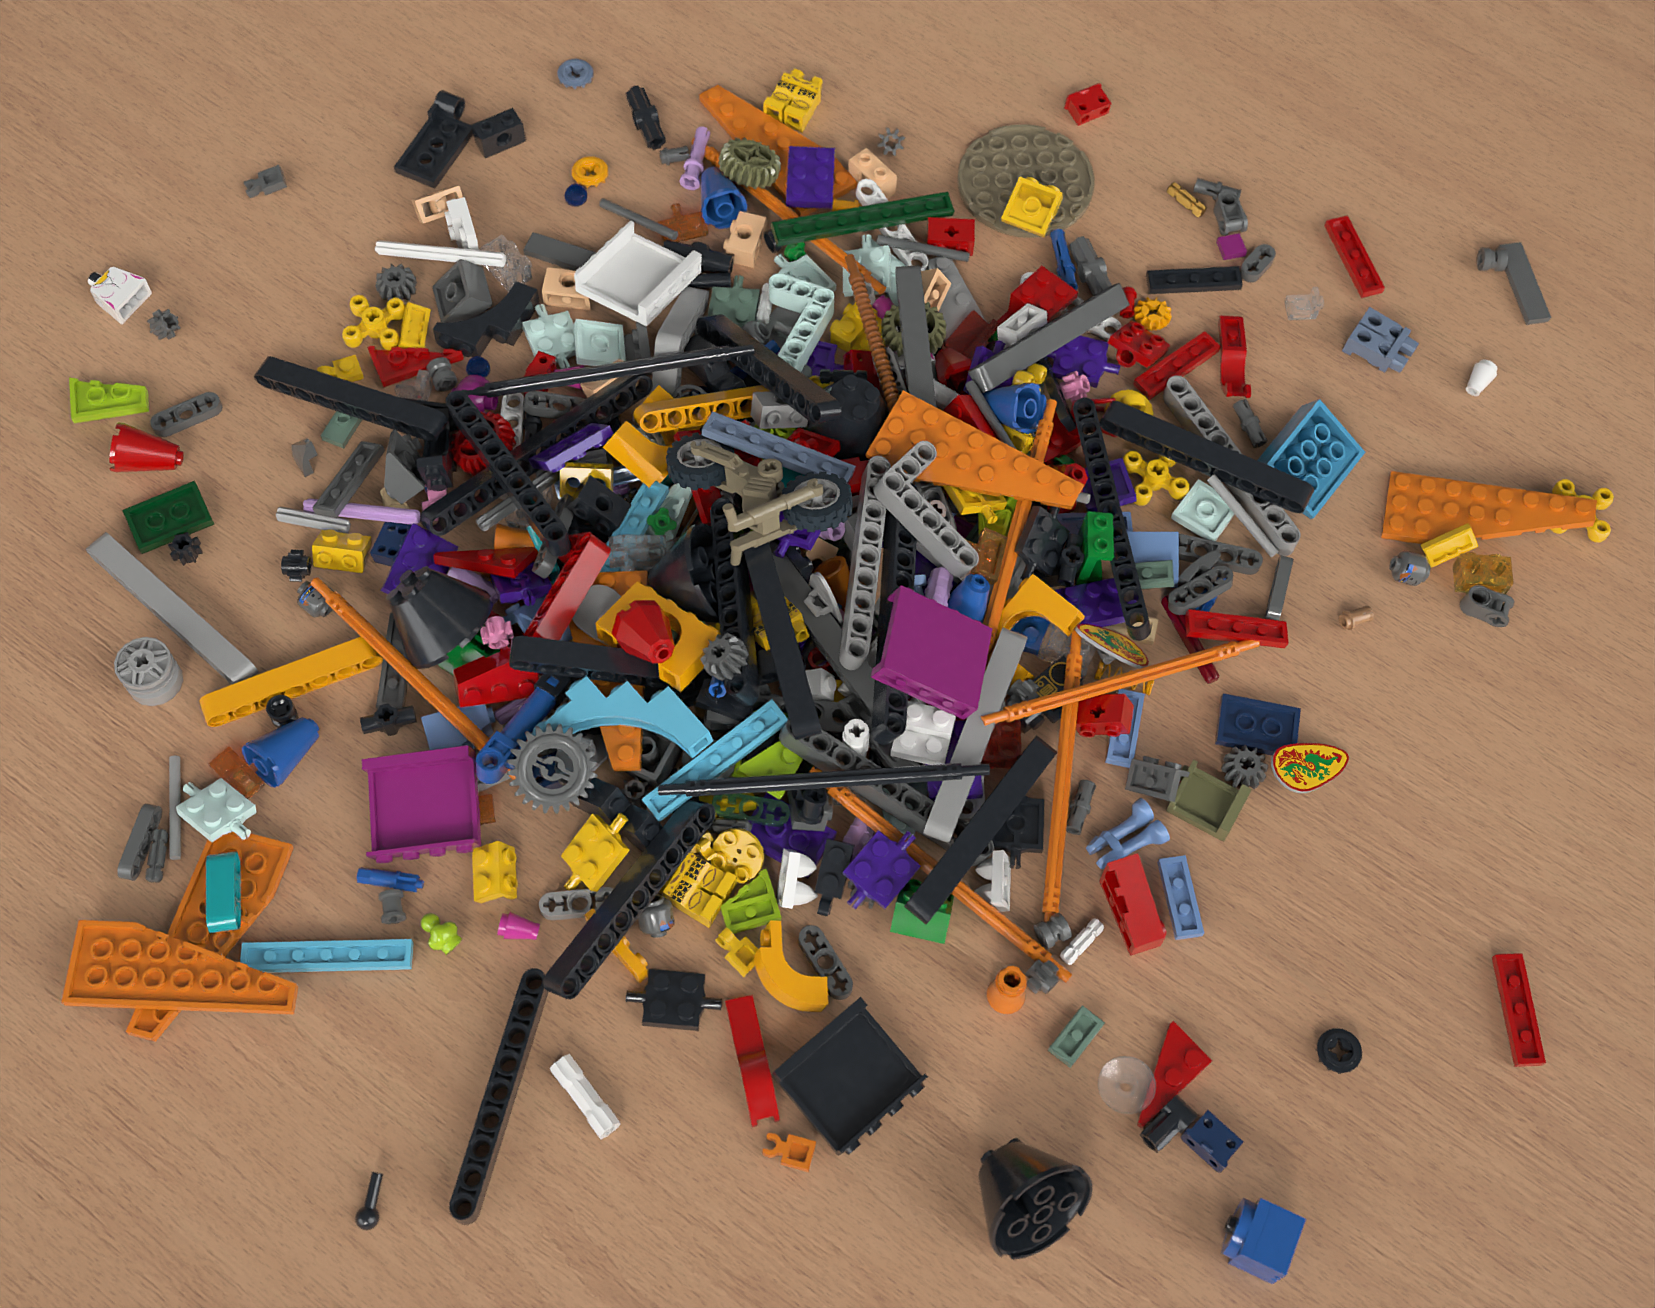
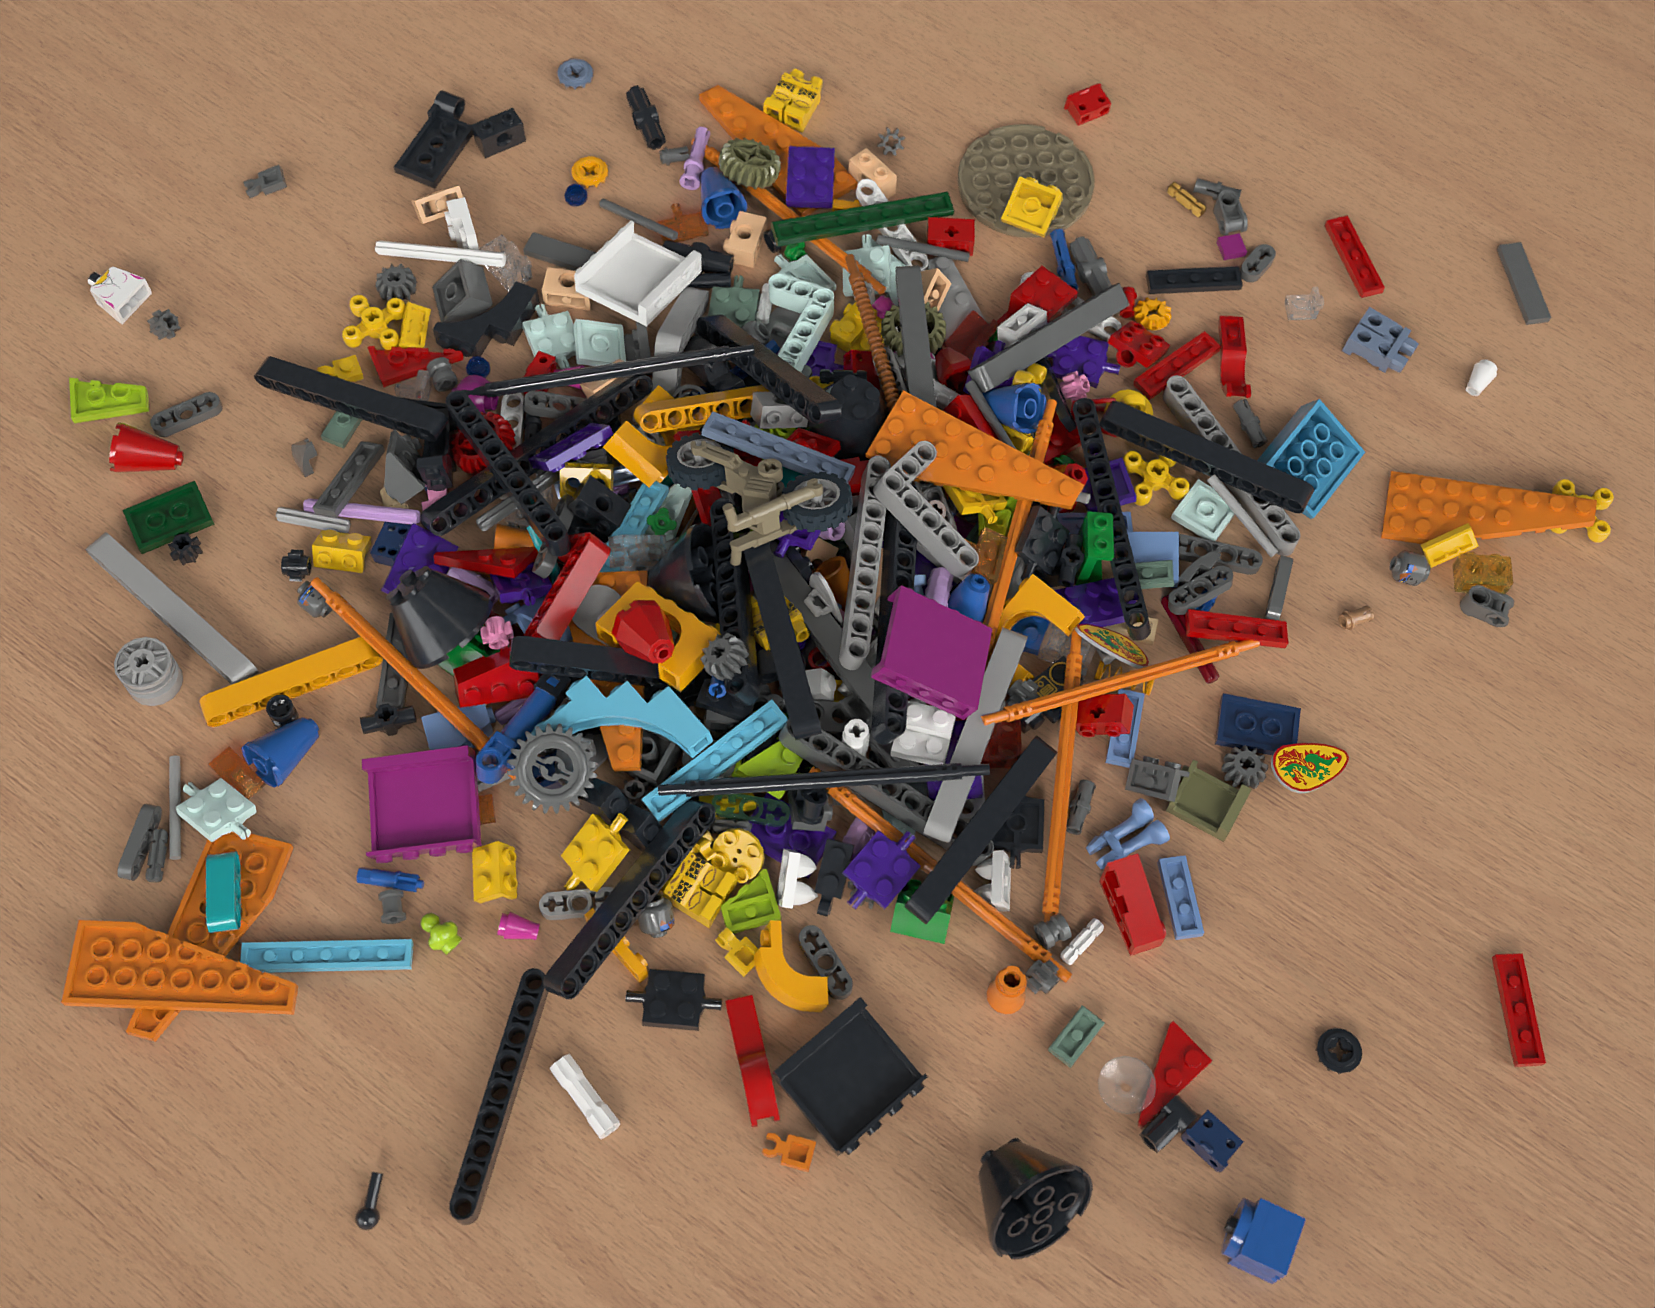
(1492, 259): dark grey wheel -> none

